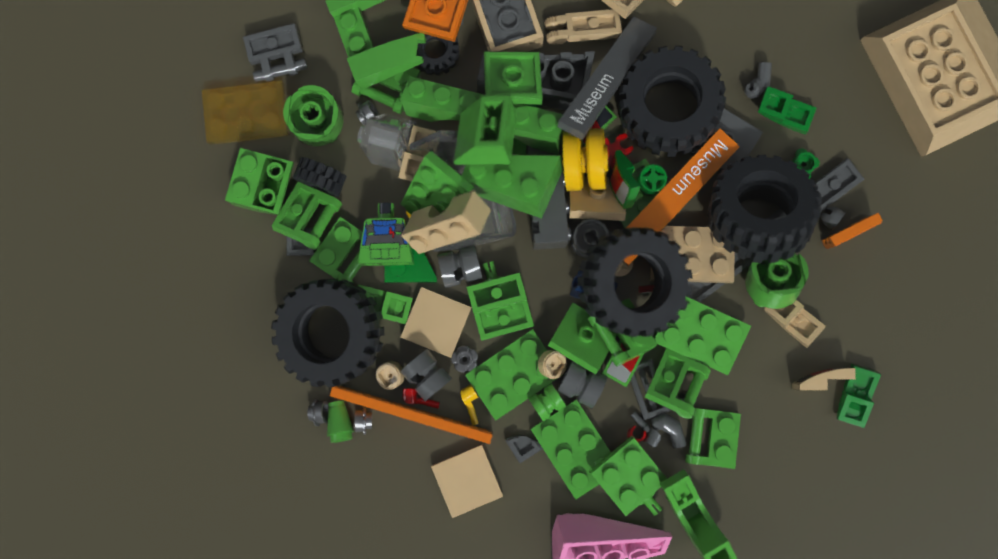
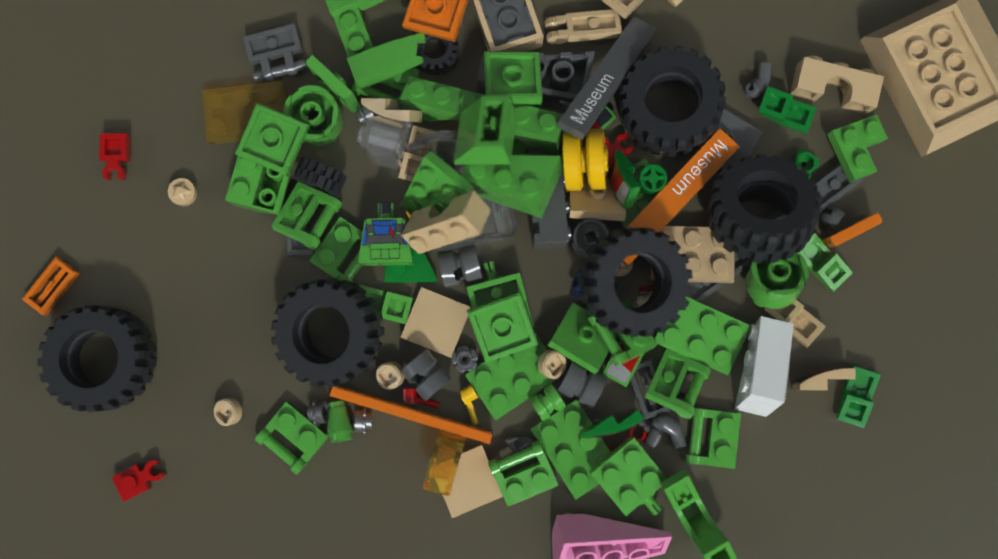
(60, 290): none -> orange tile
(63, 350): none -> black tyre
(114, 150): none -> red plate
(136, 480): none -> red plate
(182, 192): none -> tan tile
(227, 411): none -> tan tile
(272, 139): none -> bright green plate
(296, 429): none -> bright green plate
(333, 83): none -> bright green plate
(389, 109): none -> tan slope
(444, 463): none -> clear yellow brick
(502, 327): none -> bright green plate
(527, 480): none -> bright green plate
(609, 426): none -> green slope
(765, 367): none -> white wedge
(825, 264): none -> bright green slope
(852, 143): none -> bright green plate
(859, 87): none -> tan arch

